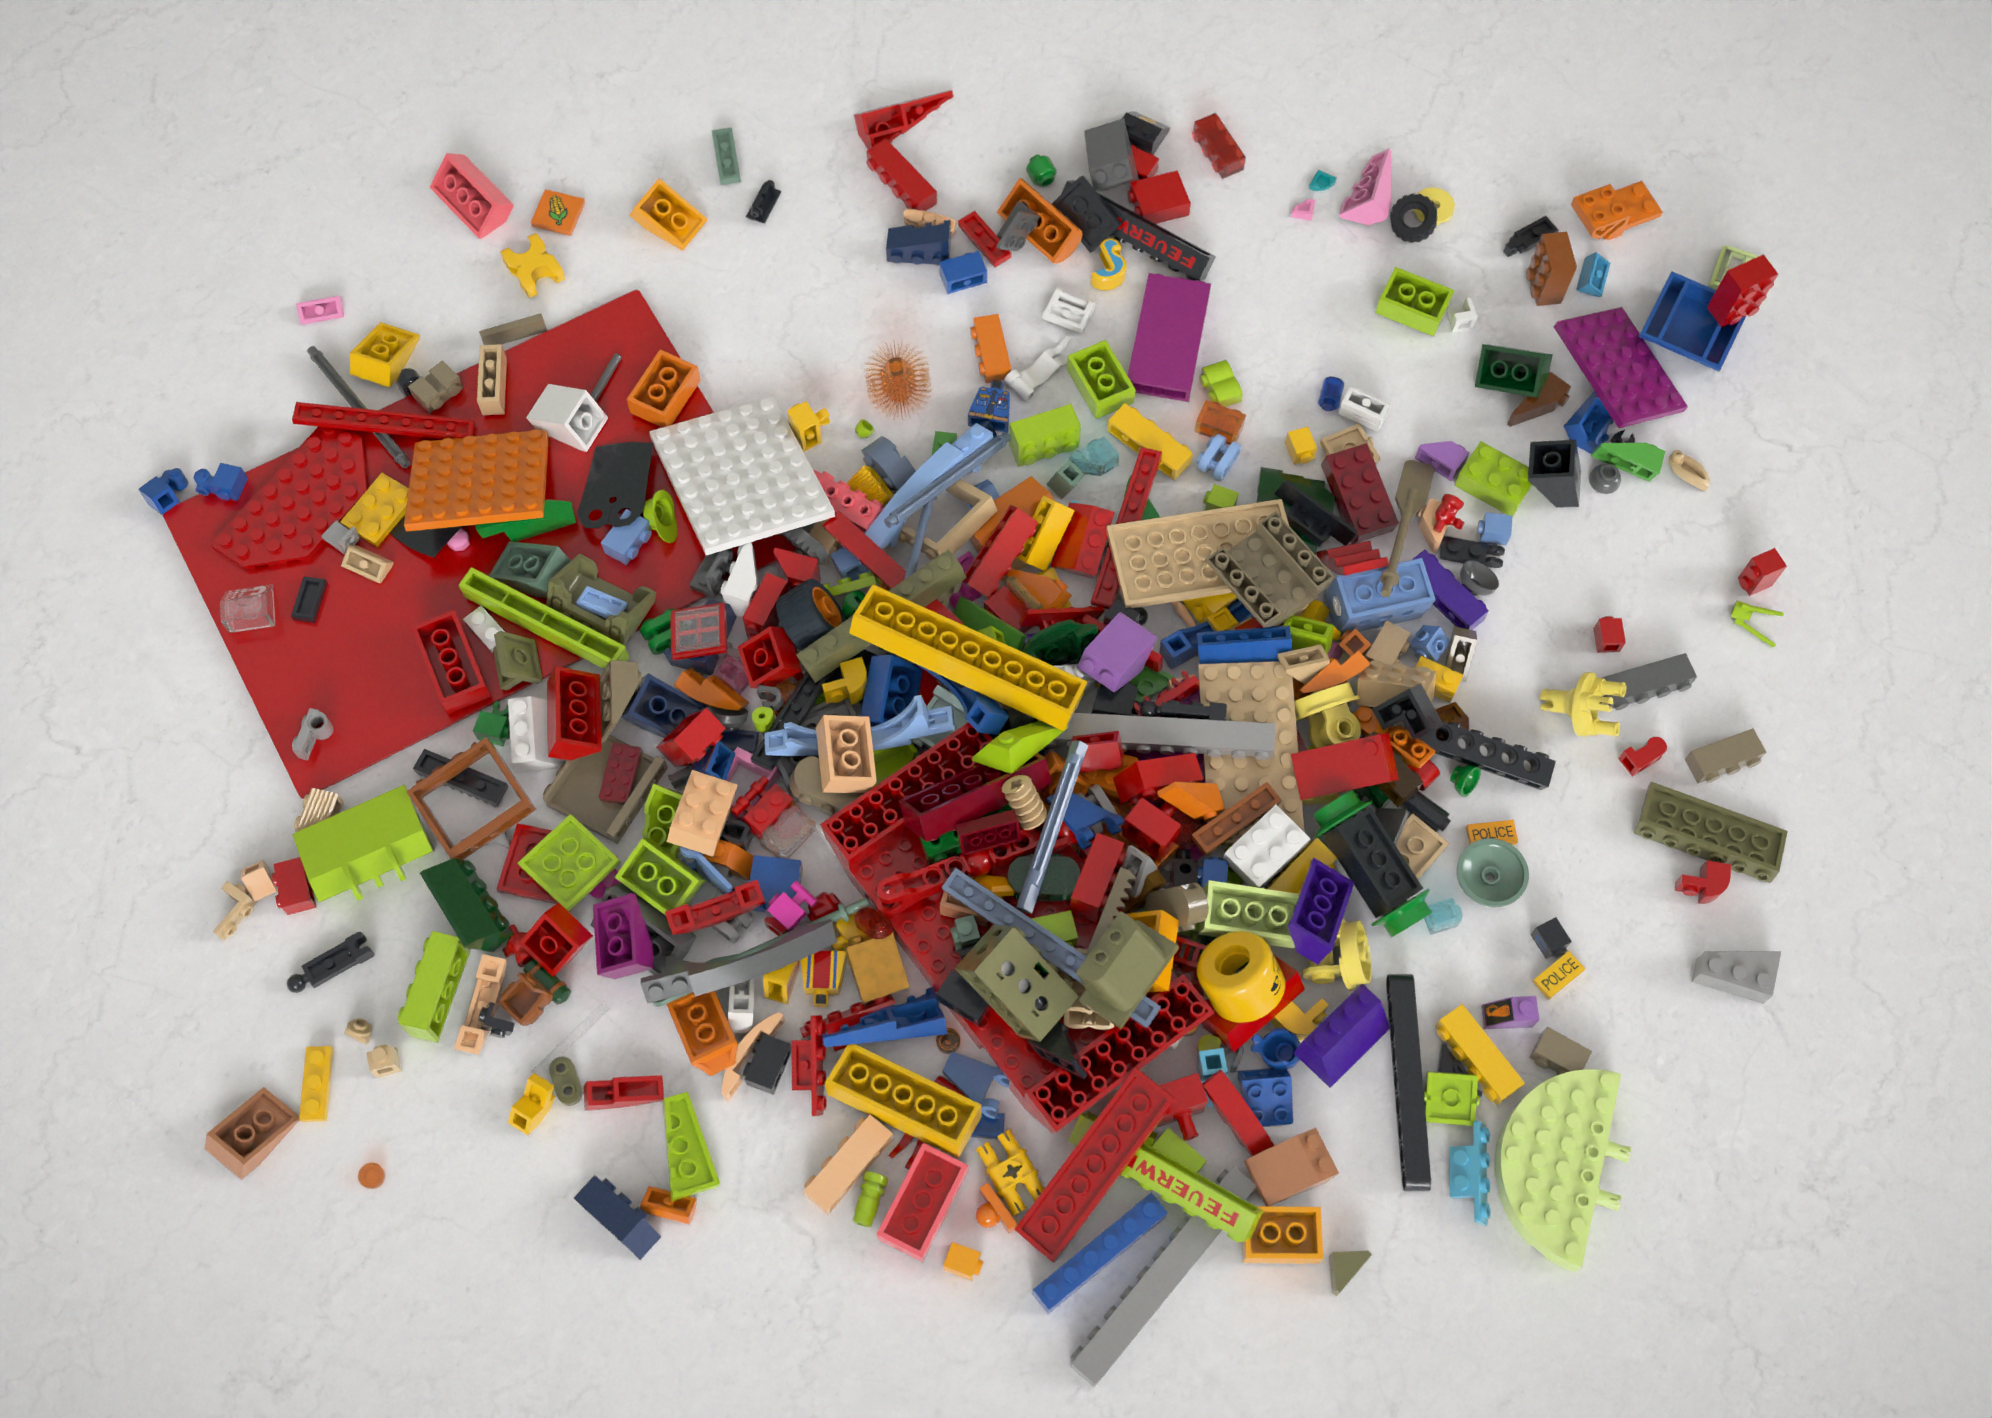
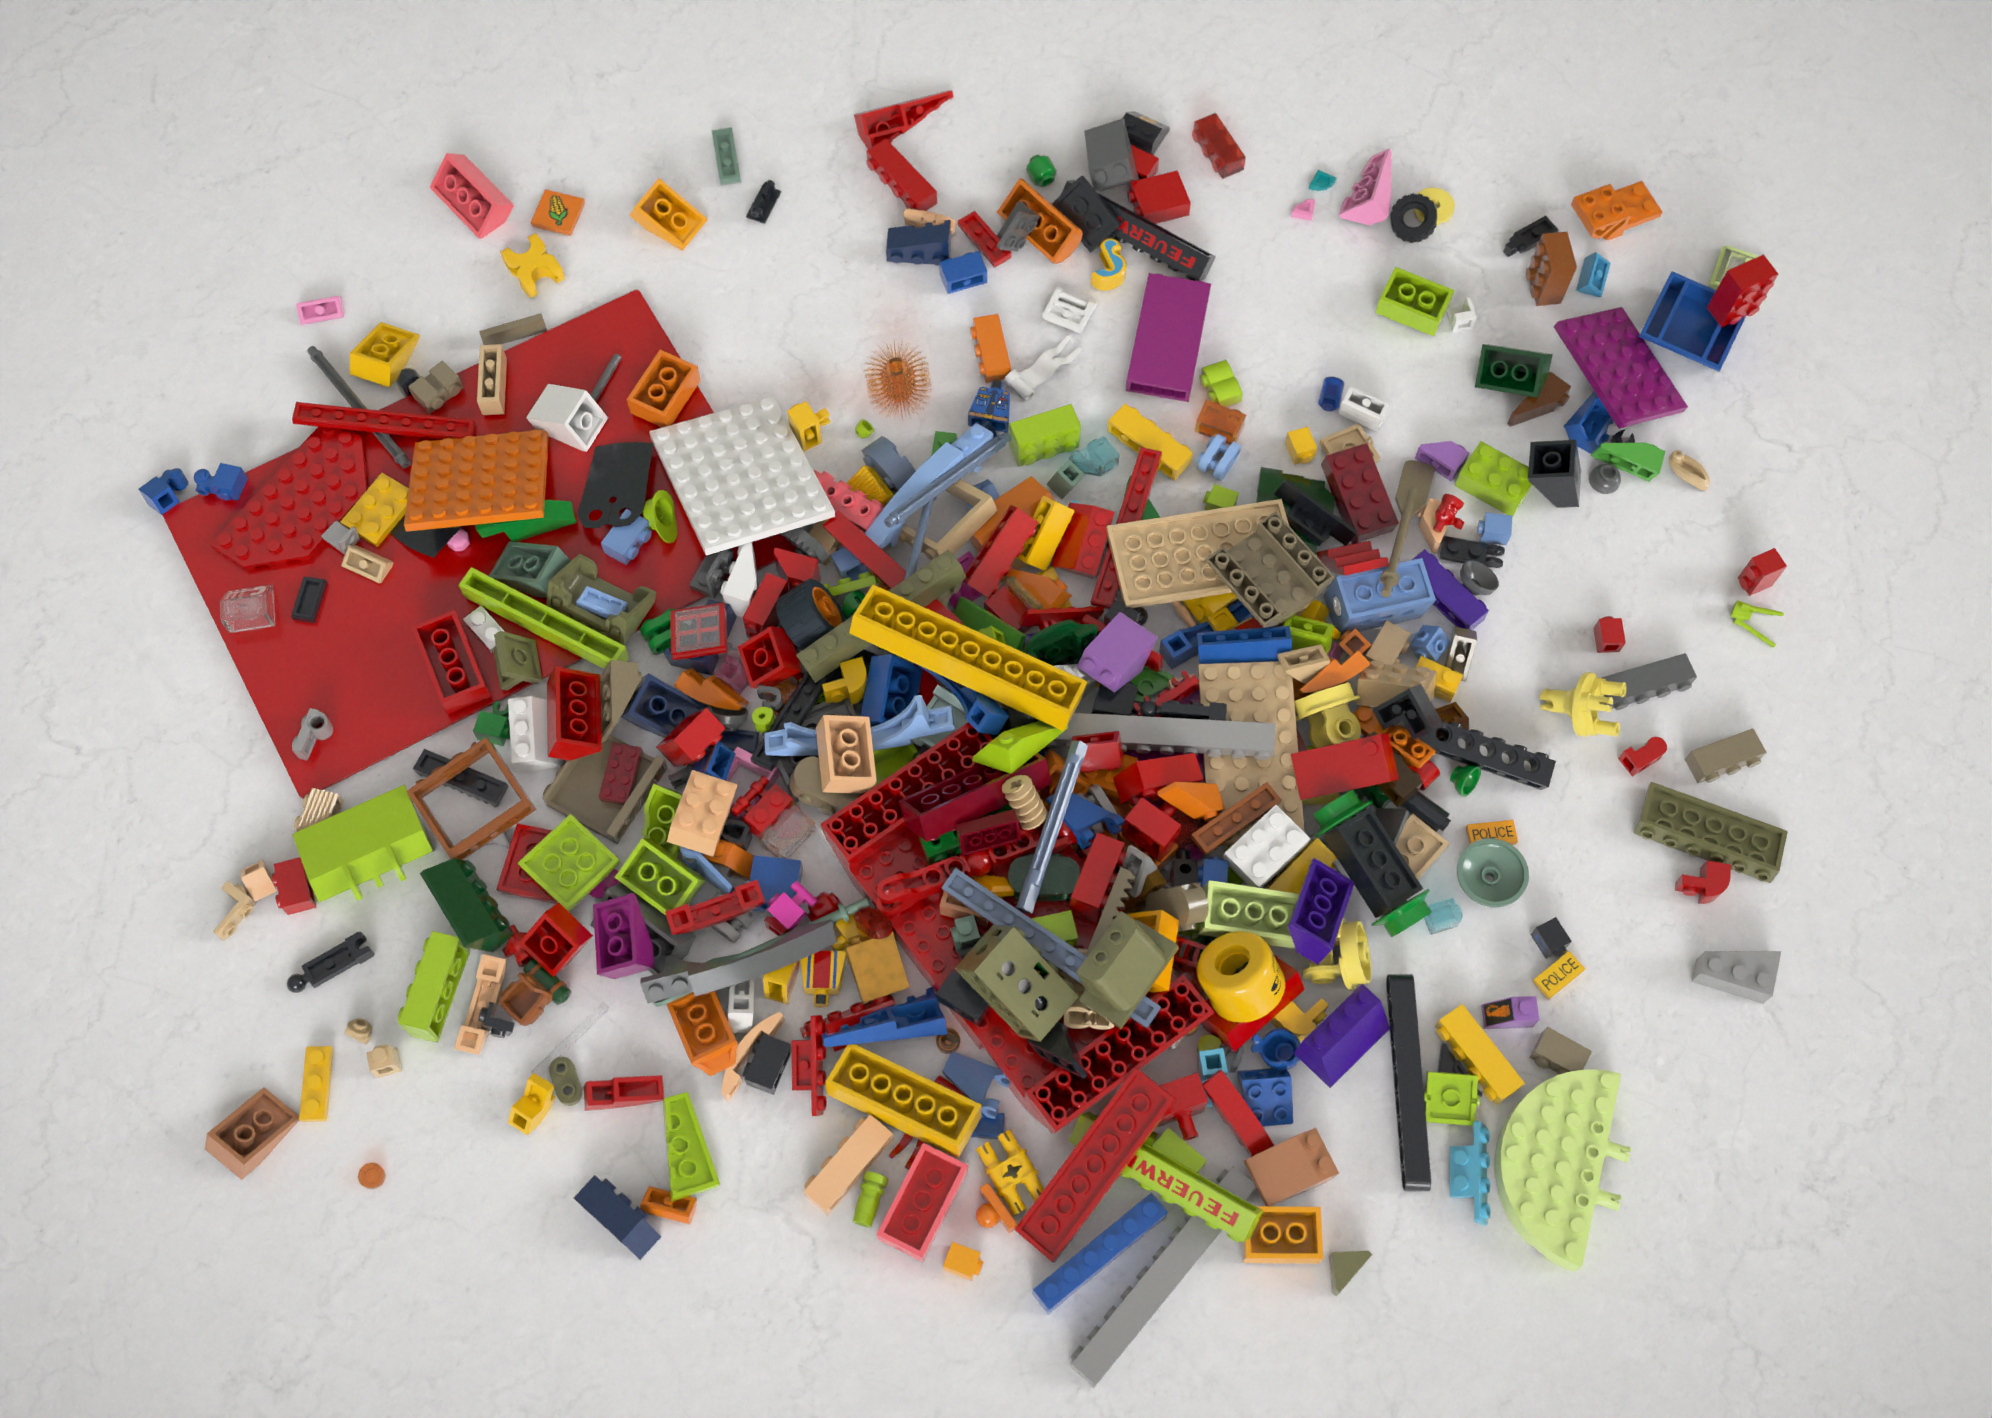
(1100, 379): lime brick -> none

